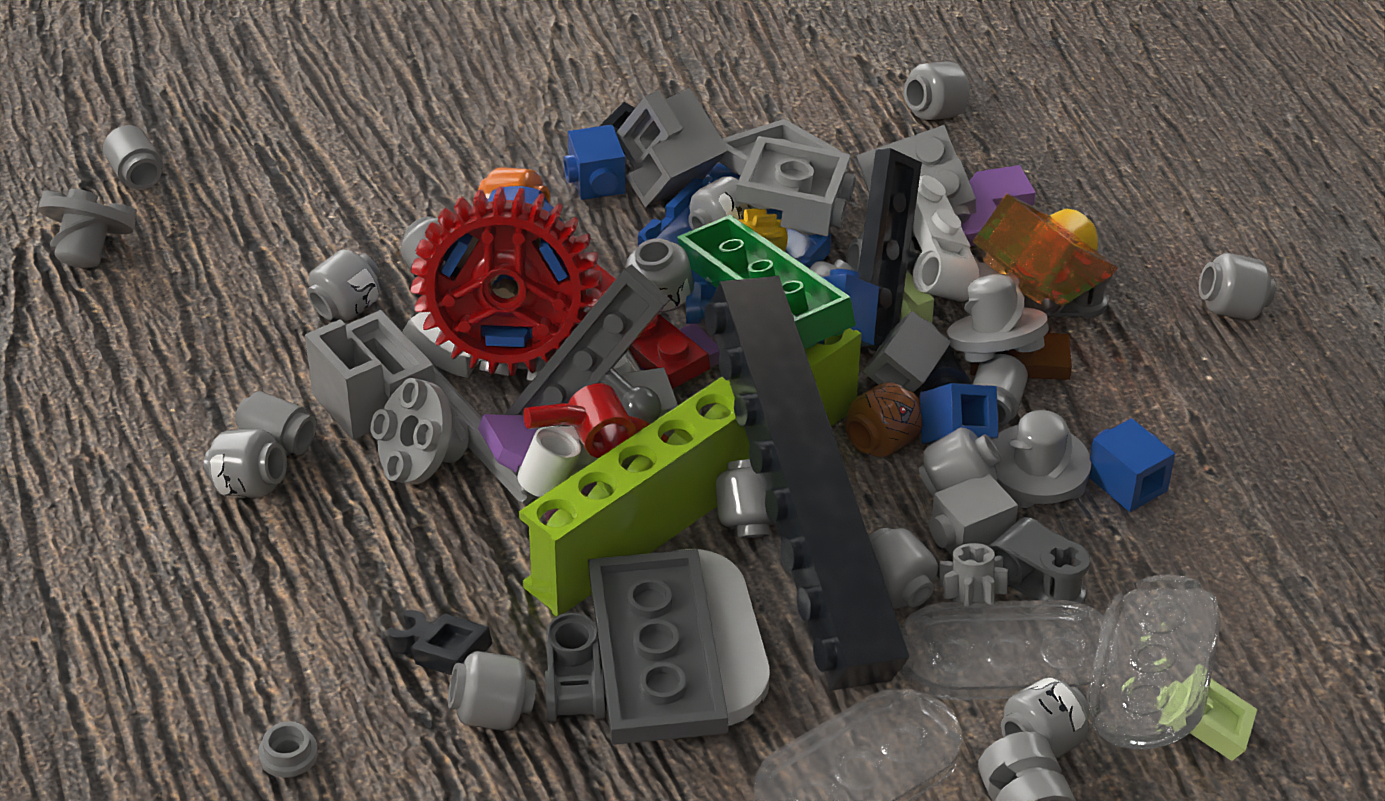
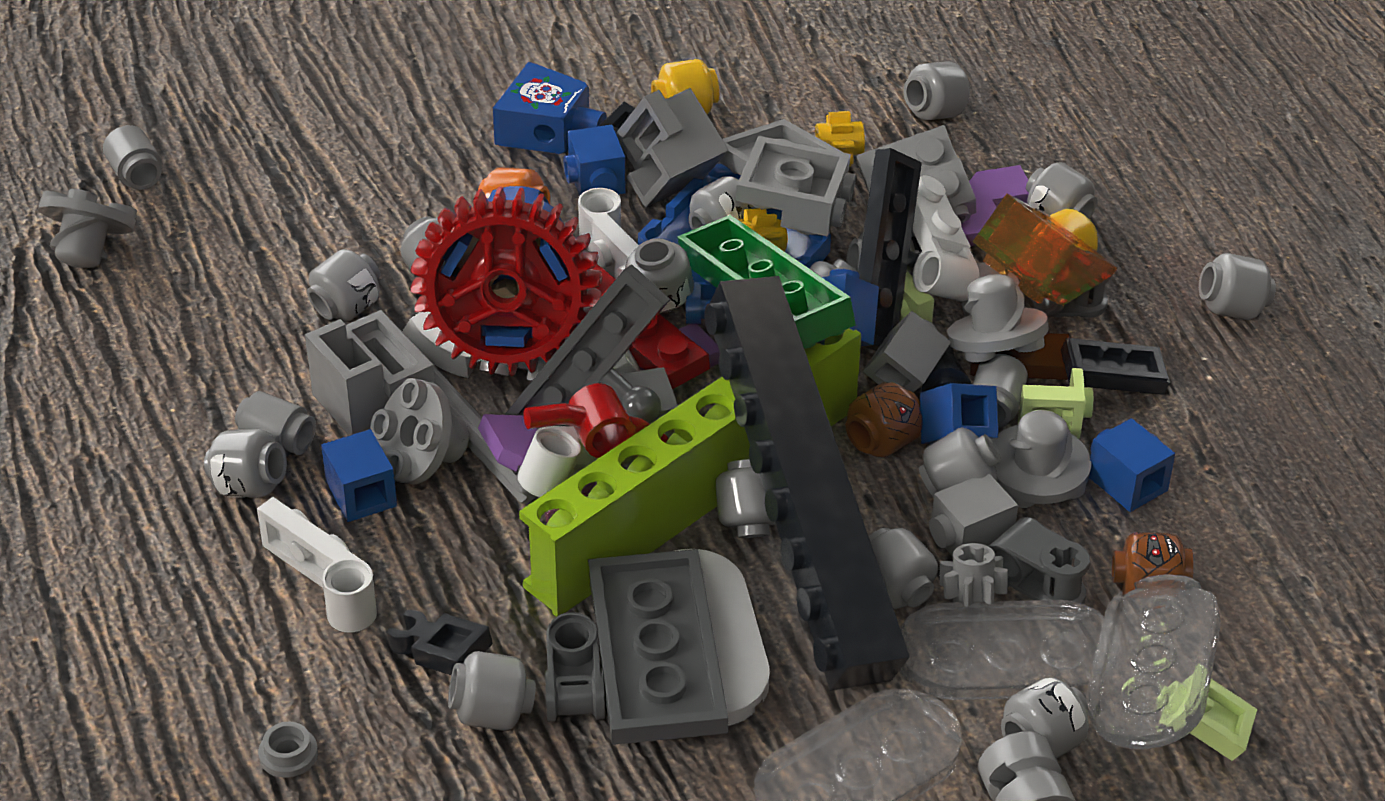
(324, 560): none -> white plate
(359, 475): none -> blue brick
(542, 109): none -> blue torso
(601, 218): none -> white plate
(687, 74): none -> yellow head
(842, 133): none -> yellow gear
(1061, 188): none -> light grey head
(1069, 402): none -> yellowish green bracket
(1116, 365): none -> black plate
(1150, 556): none -> dark orange head

